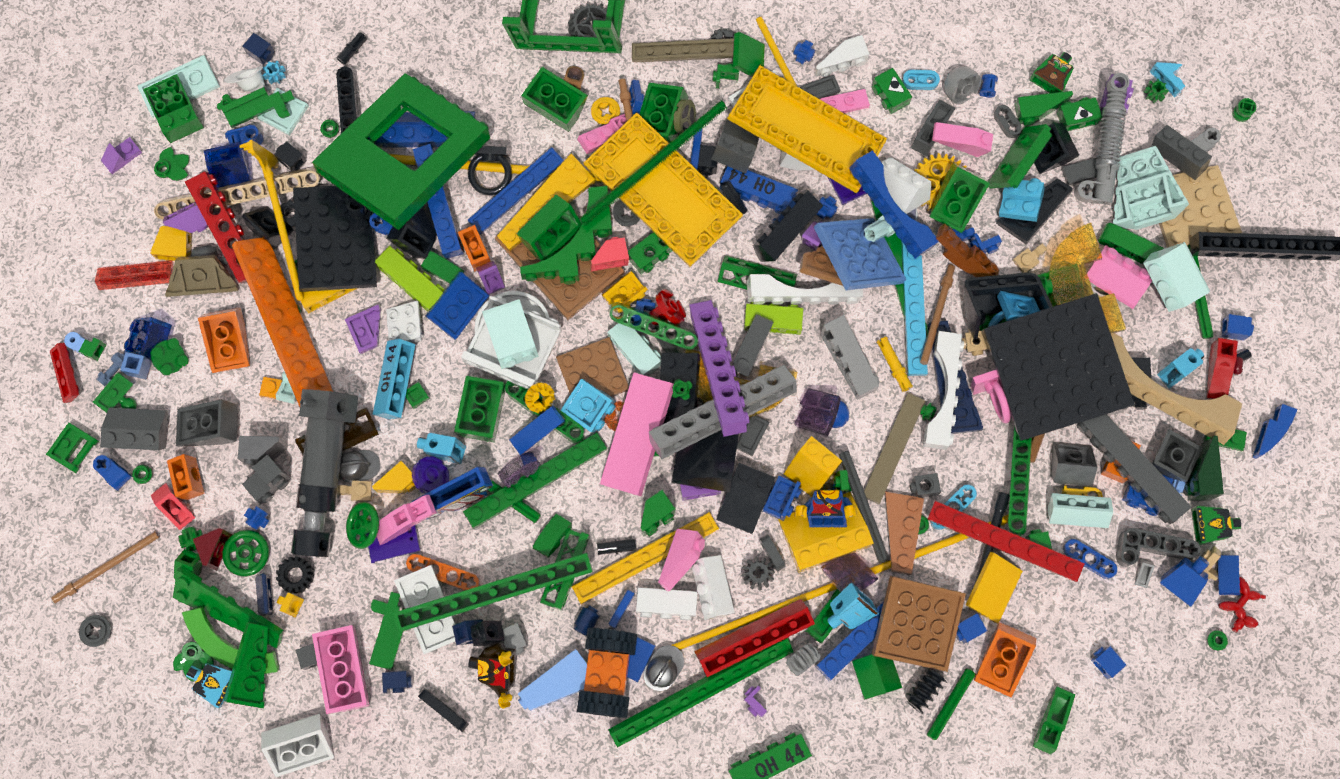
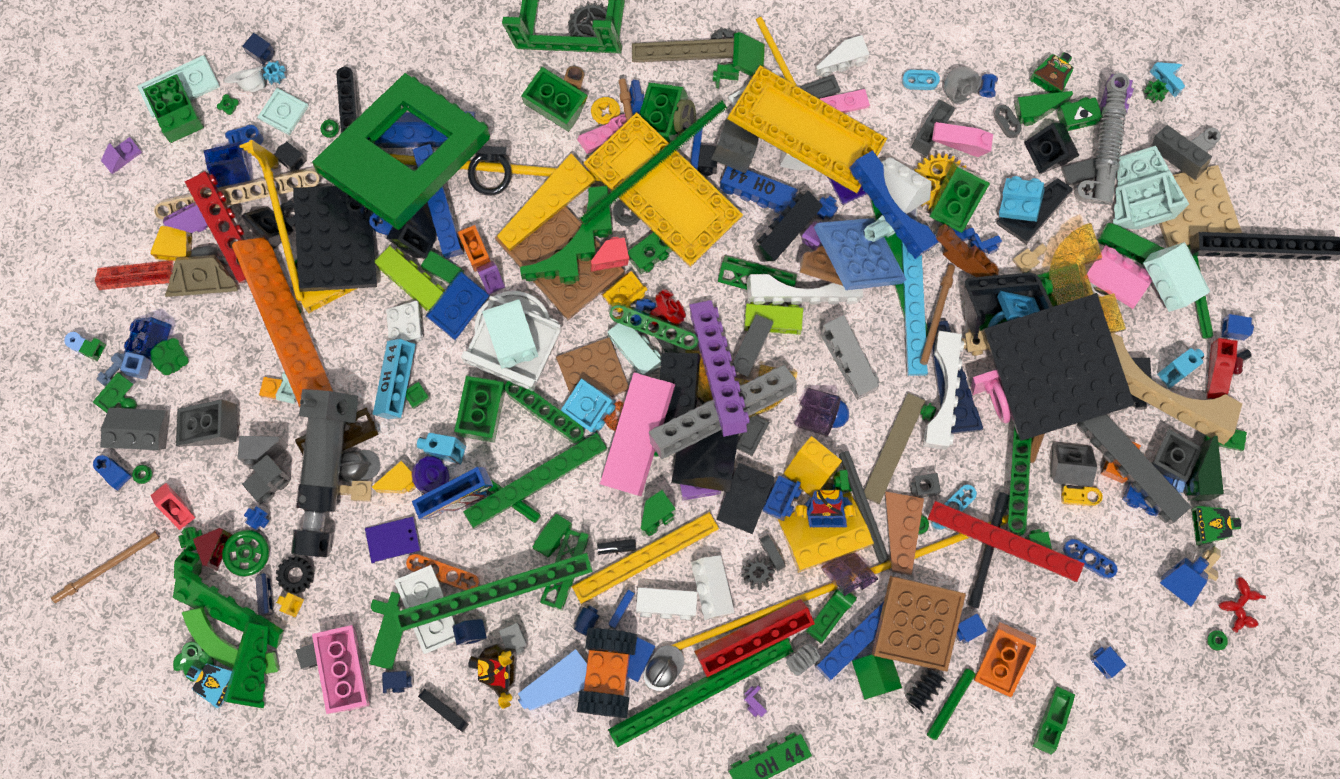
(64, 372): red plate -> none
(67, 444): green plate -> none
(86, 629): dark grey gear -> none
(174, 163): green plate -> none
(185, 477): orange brick -> none
(225, 339): orange slope -> none
(256, 104): green piece -> none
(297, 745): white slope -> none
(351, 48): black axle -> none
(362, 525): green plate -> none
(365, 328): medium lavender wing -> none
(404, 518): bright pink slope -> none
(487, 633): black brick -> none
(516, 190): blue tile -> none
(525, 464): clear purple slope -> none
(532, 396): yellow gear -> none
(536, 430): blue tile -> none
(550, 228): green slope -> none
(678, 384): green plate -> none
(682, 555): bright pink slope -> none
(733, 196): black axle -> none
(804, 52): blue gear -> none
(851, 608): medium azure torso -> none
(891, 91): green brick -> none
(897, 370): yellow pin -> none
(994, 587): yellow tile -> none
(1020, 157): green container -> none
(1080, 510): light aqua brick -> none
(1144, 573): light grey piece -> none
(1159, 546): dark grey beam -> none
(1229, 575): blue tile -> none
(1244, 110): green wheel -> none
(1274, 429): blue slope -> none

